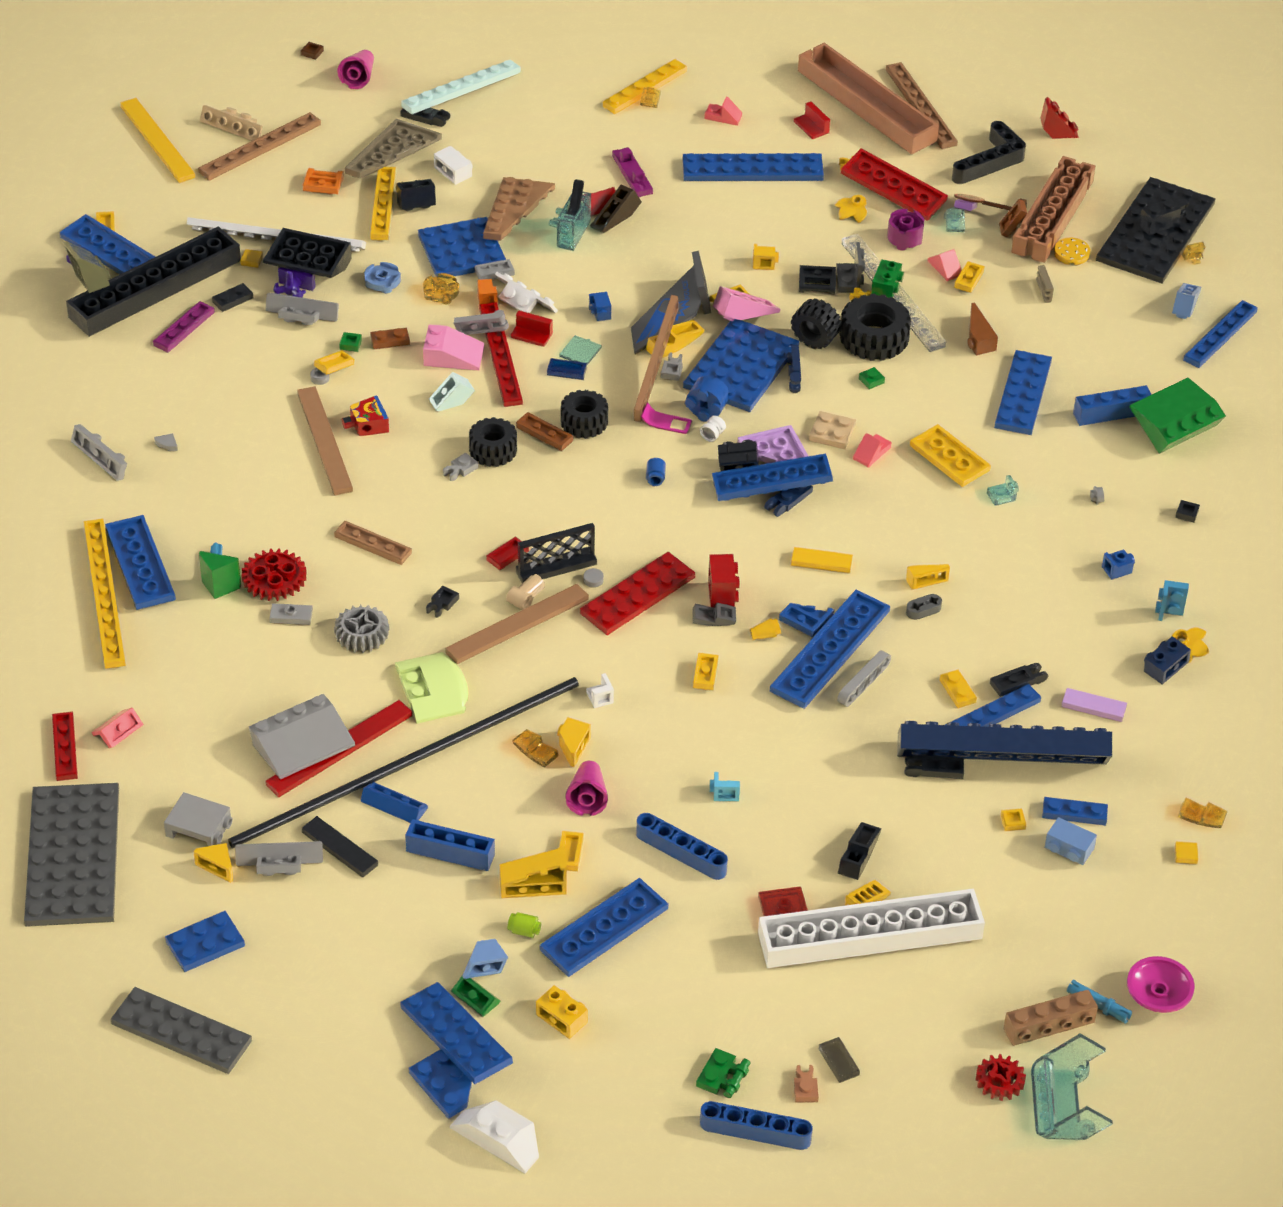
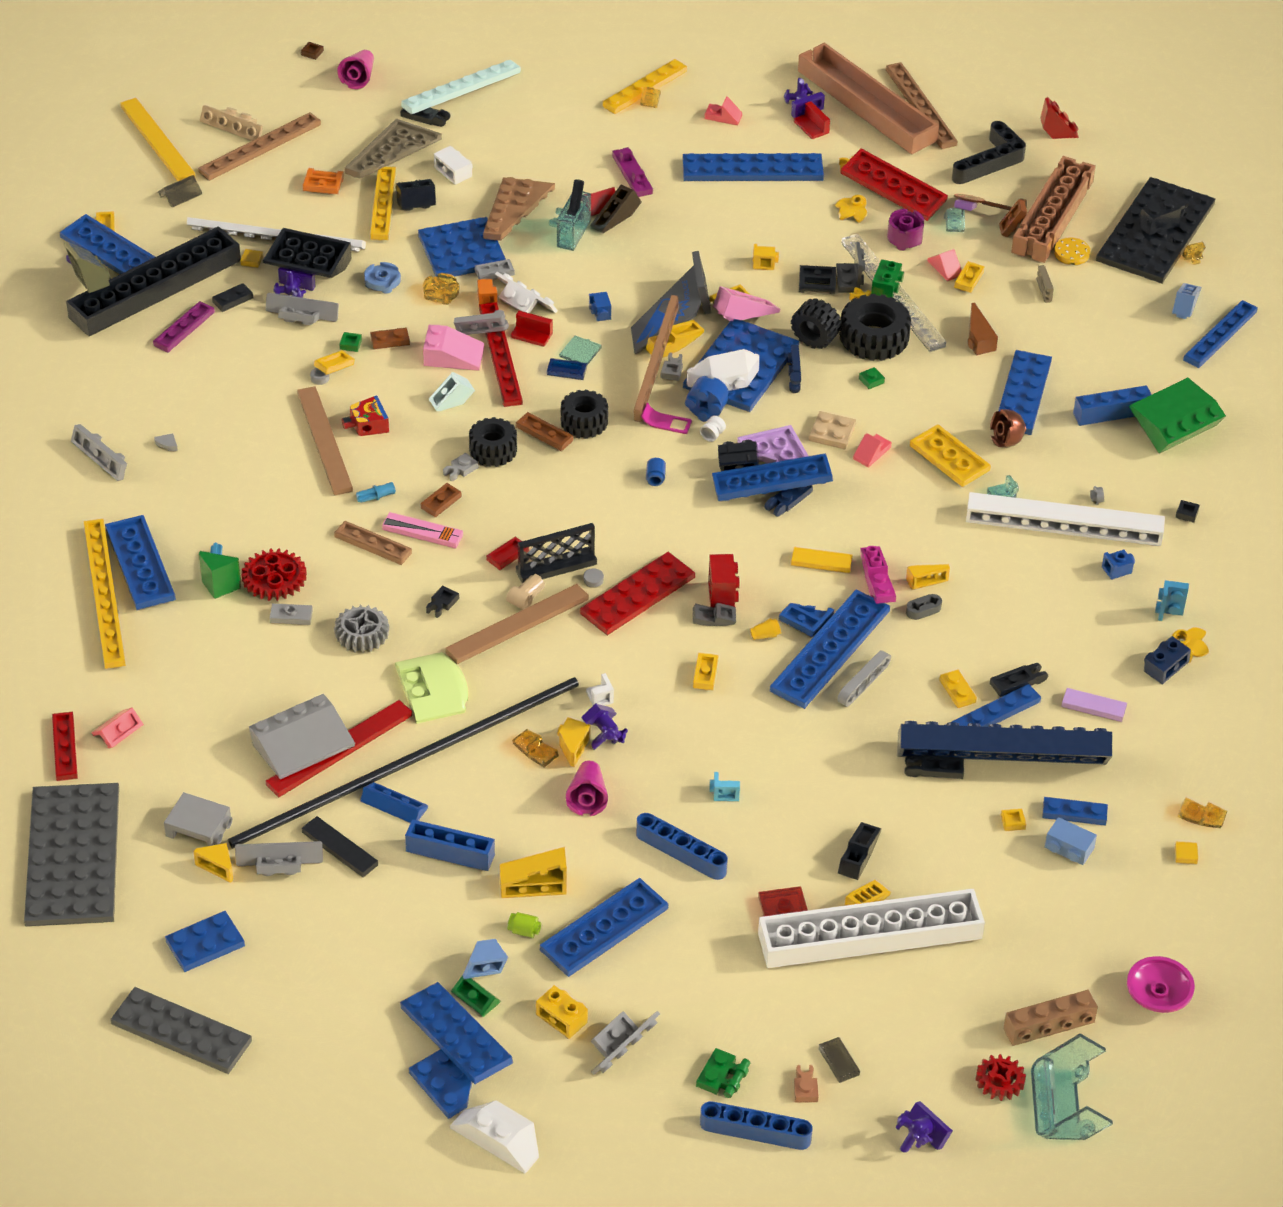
(181, 191): none -> clear smoke panel
(376, 492): none -> dark azure axle
(422, 530): none -> bright pink tile
(441, 500): none -> dark orange plate
(573, 846): yellow tile -> none
(602, 718): none -> dark purple piece
(616, 1036): none -> light grey bracket
(733, 368): none -> white wedge
(801, 97): none -> dark purple piece
(877, 575): none -> dark pink slope
(923, 1127): none -> dark purple piece
(1007, 428): none -> copper cylinder
(1065, 519): none -> white brick
(1107, 1005): dark azure pin -> none

